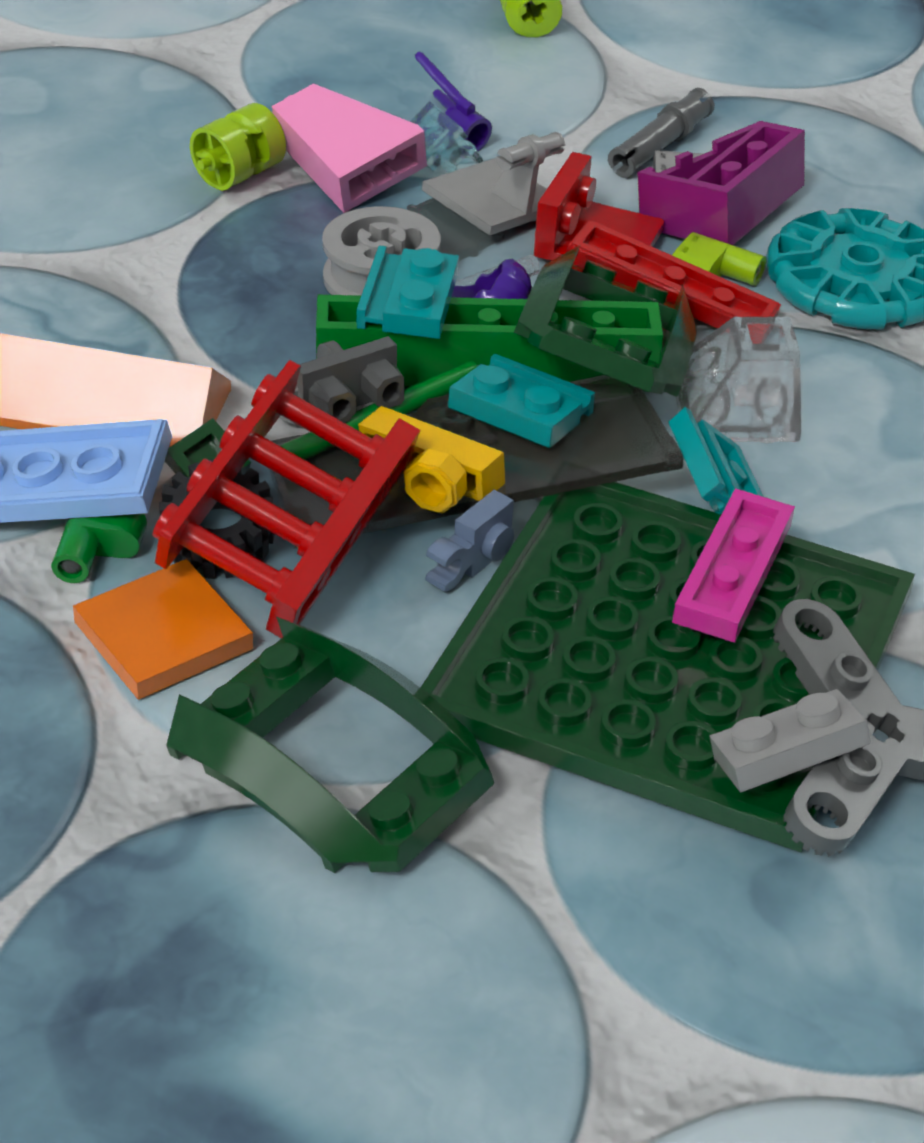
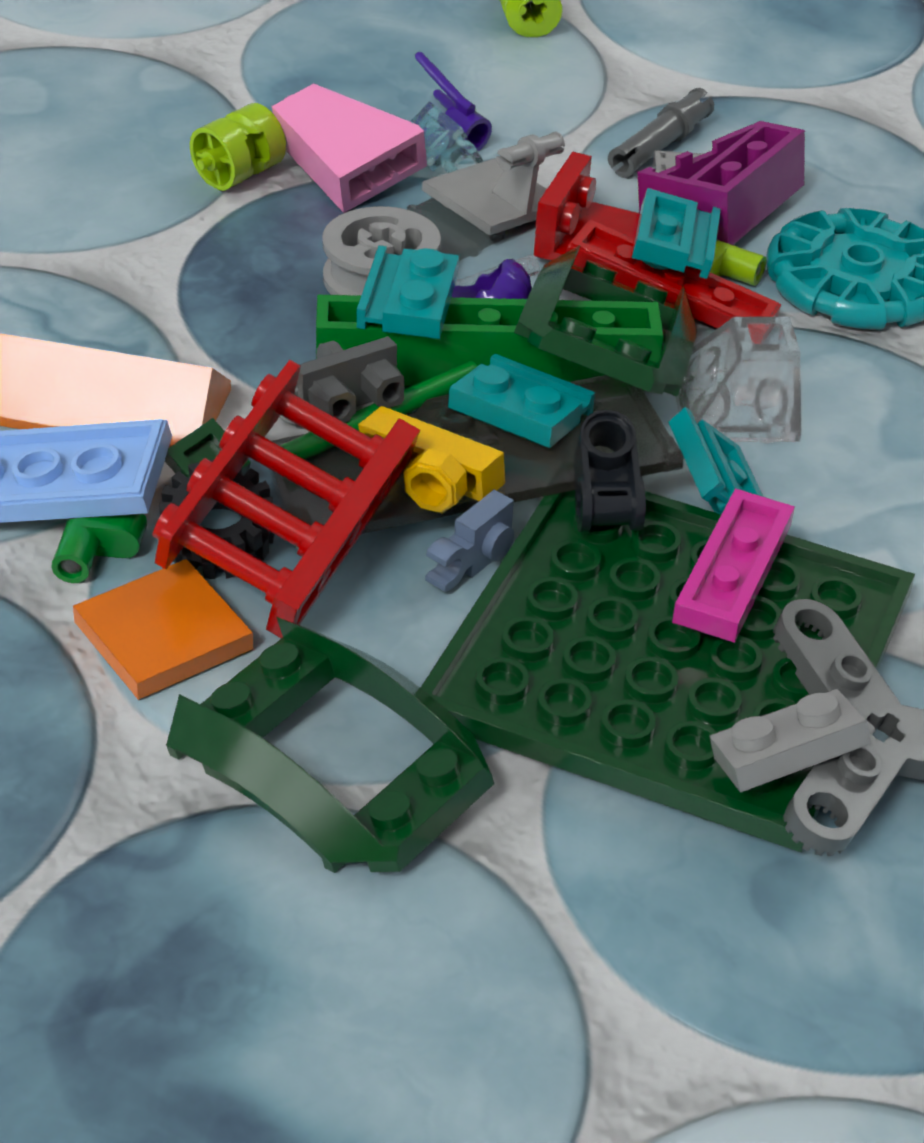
(608, 483): none -> black piece
(675, 233): none -> teal plate

